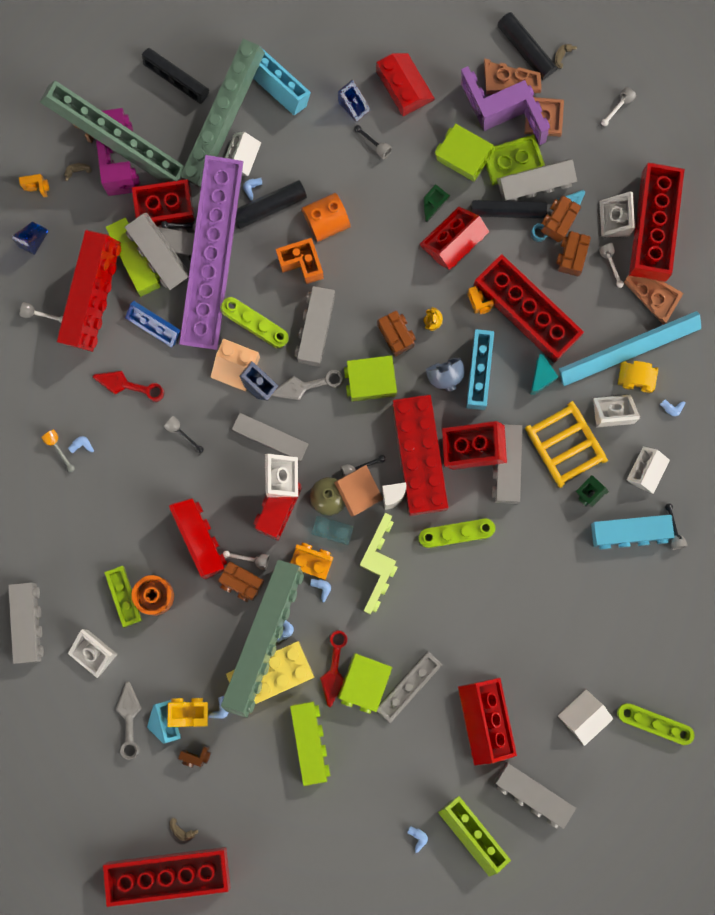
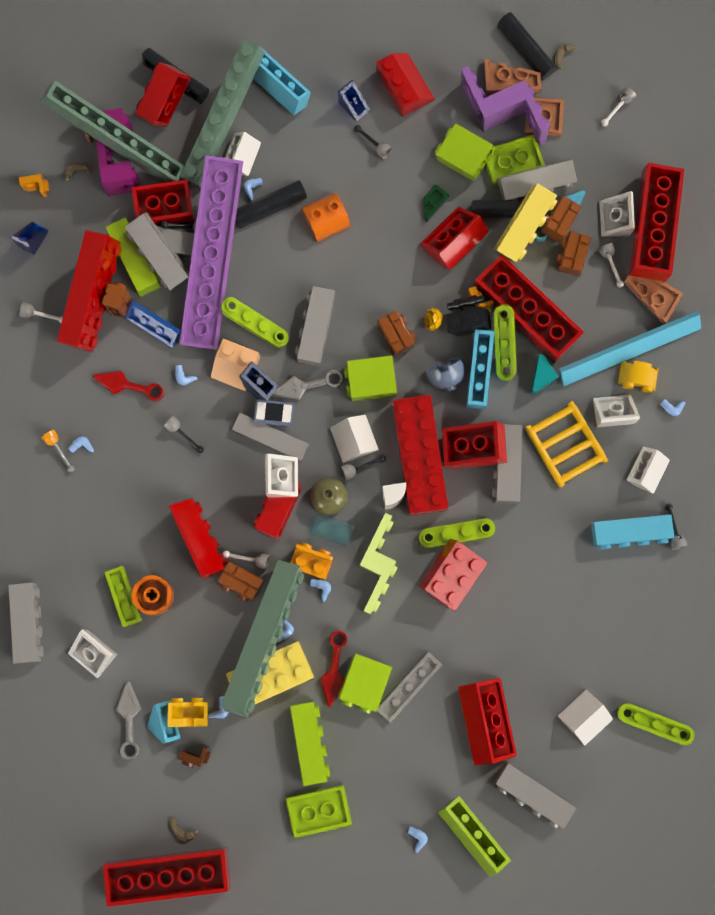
(117, 300): none -> dark orange brick
(162, 94): none -> red brick
(181, 379): none -> light blue animal
(274, 412): none -> slope
(303, 256): orange brick -> none
(318, 811): none -> lime tile
(354, 438): none -> white slope
(358, 490): nougat tile -> none
(452, 574): none -> brick
(466, 321): none -> black brick
(505, 342): none -> lime plate
(525, 222): none -> light yellow brick
(588, 486): dark green brick -> none

